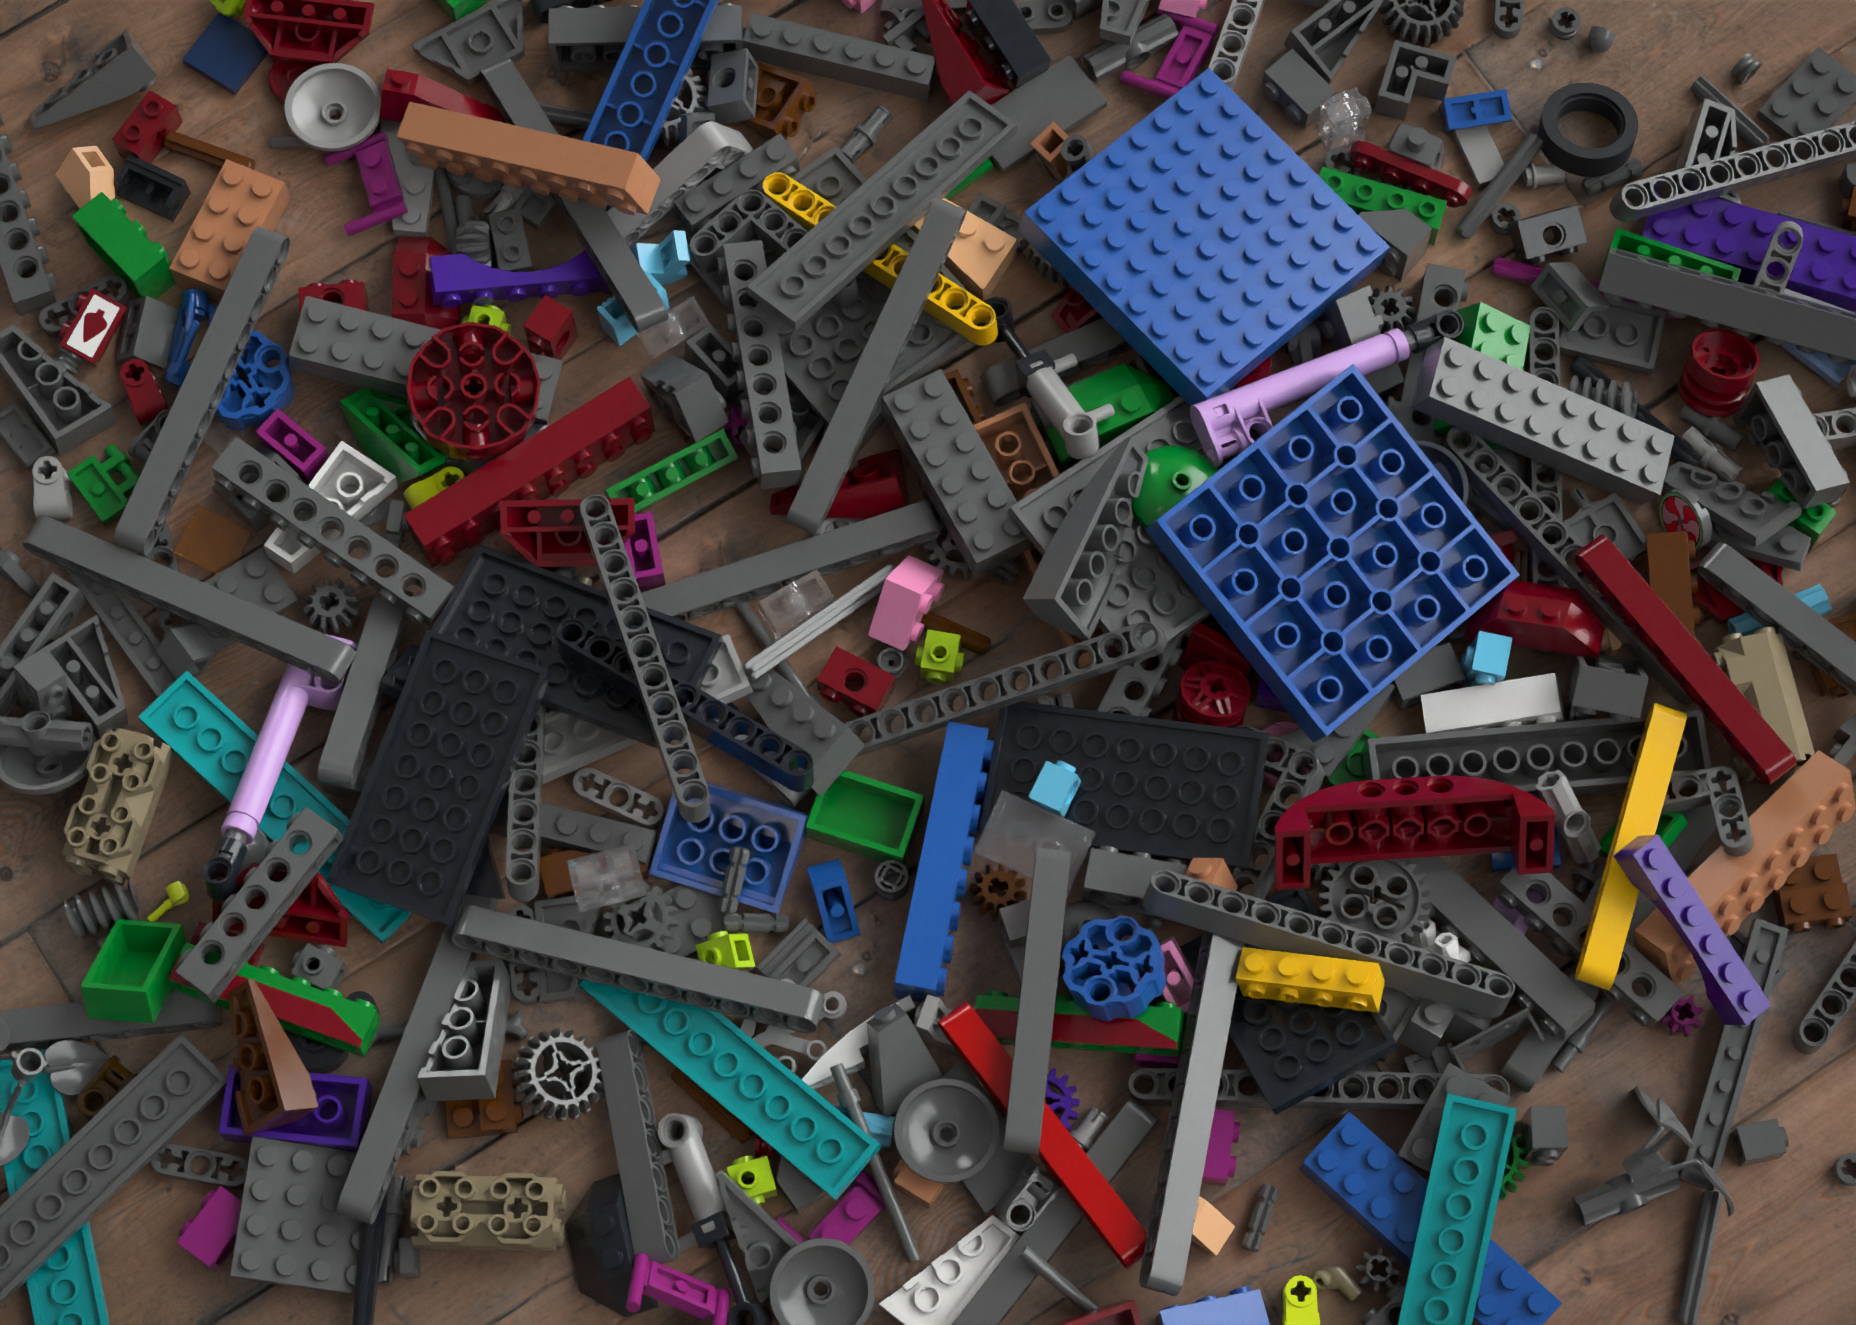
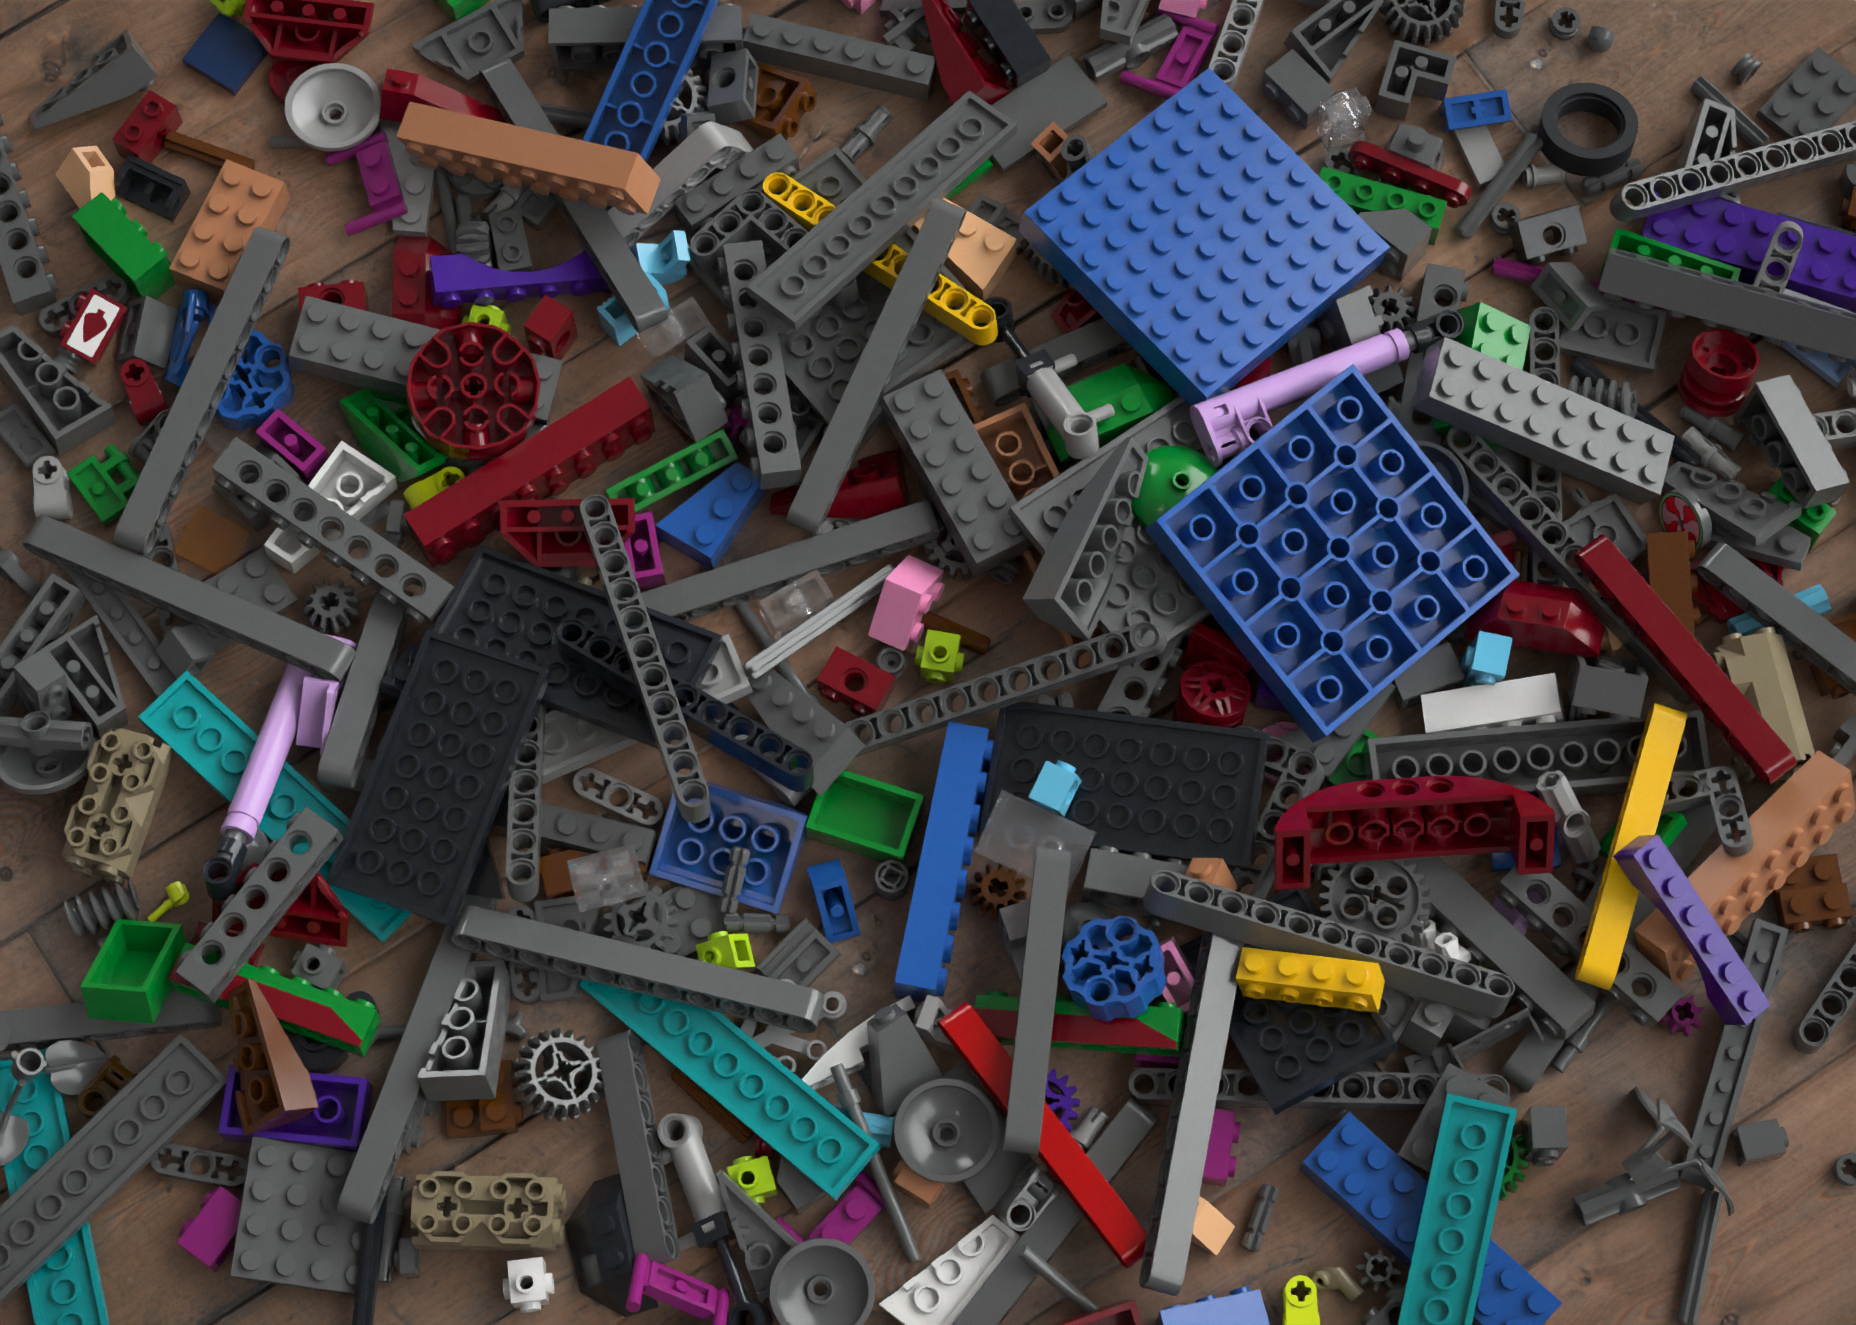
(316, 711): none -> lavender panel
(522, 1273): none -> white brick
(712, 517): none -> blue wedge

